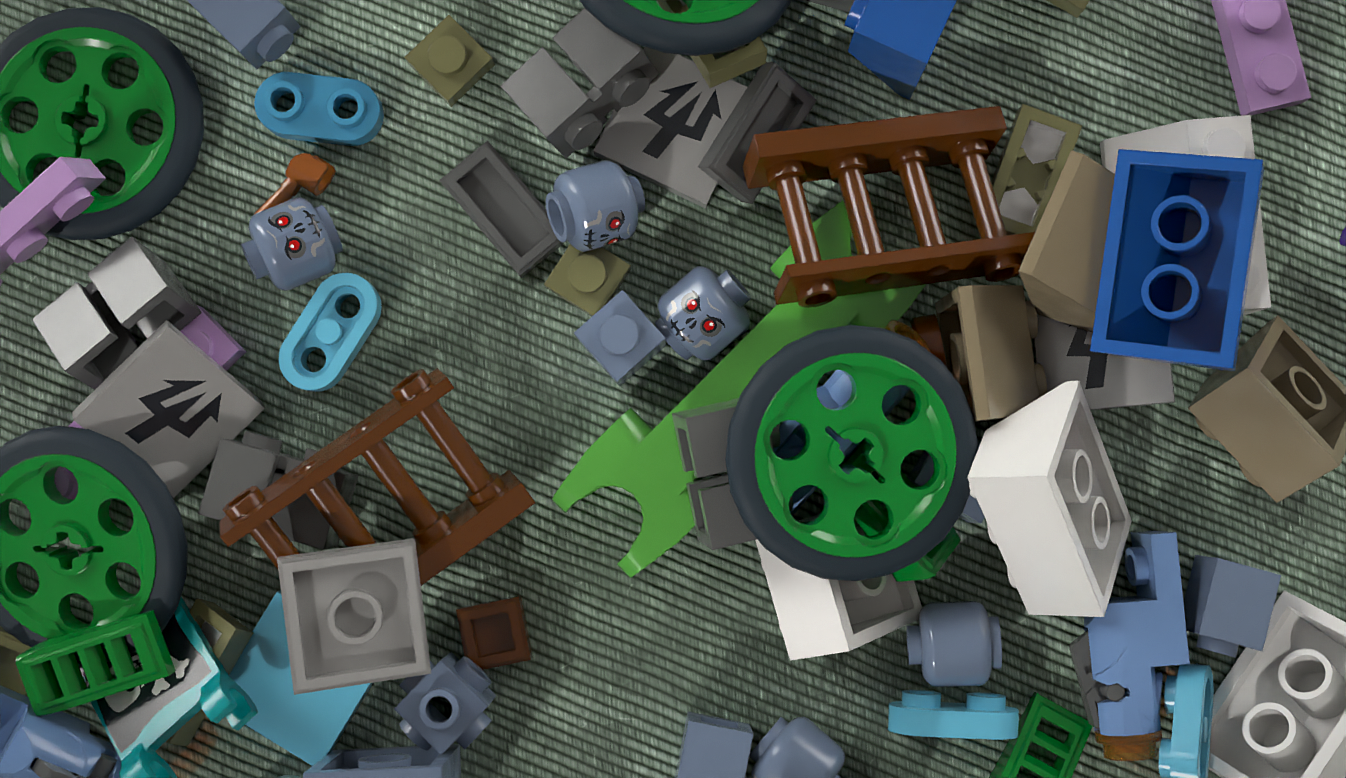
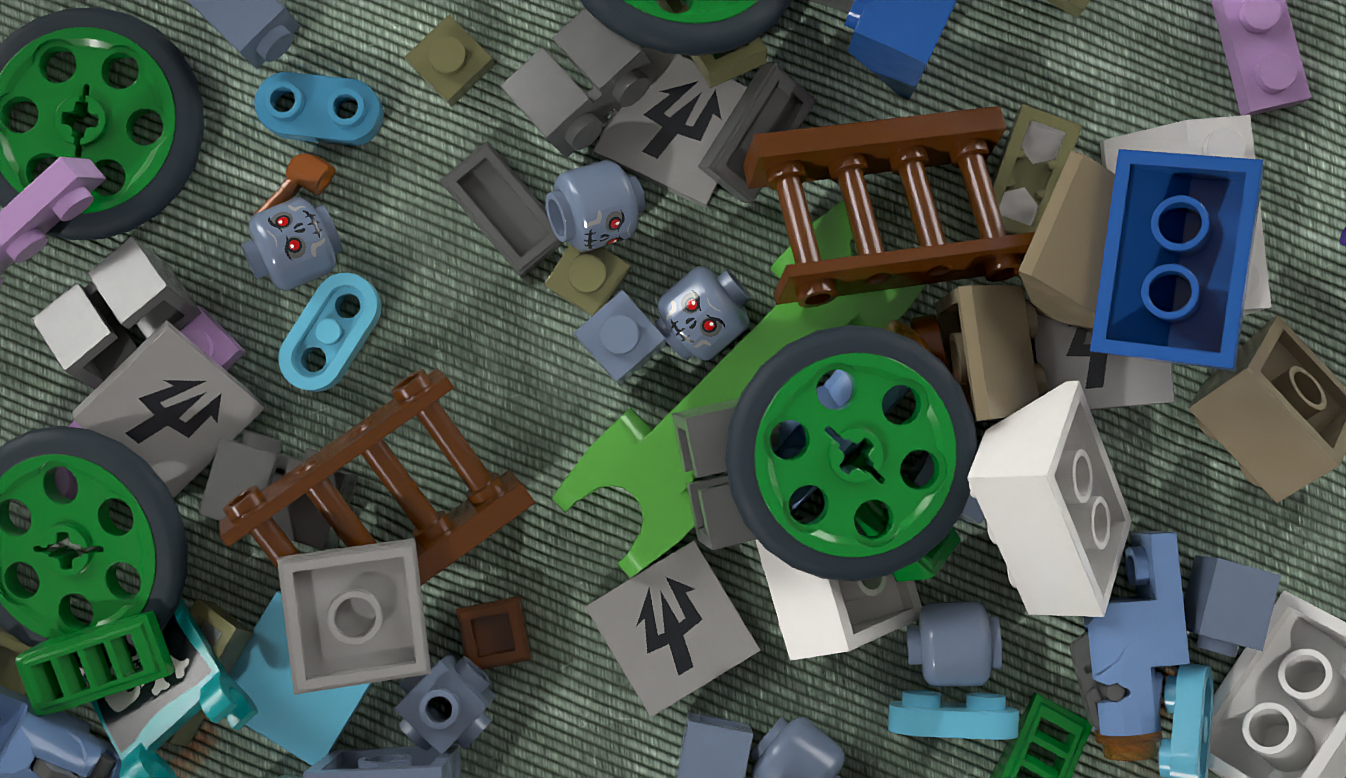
(672, 628): none -> light grey tile

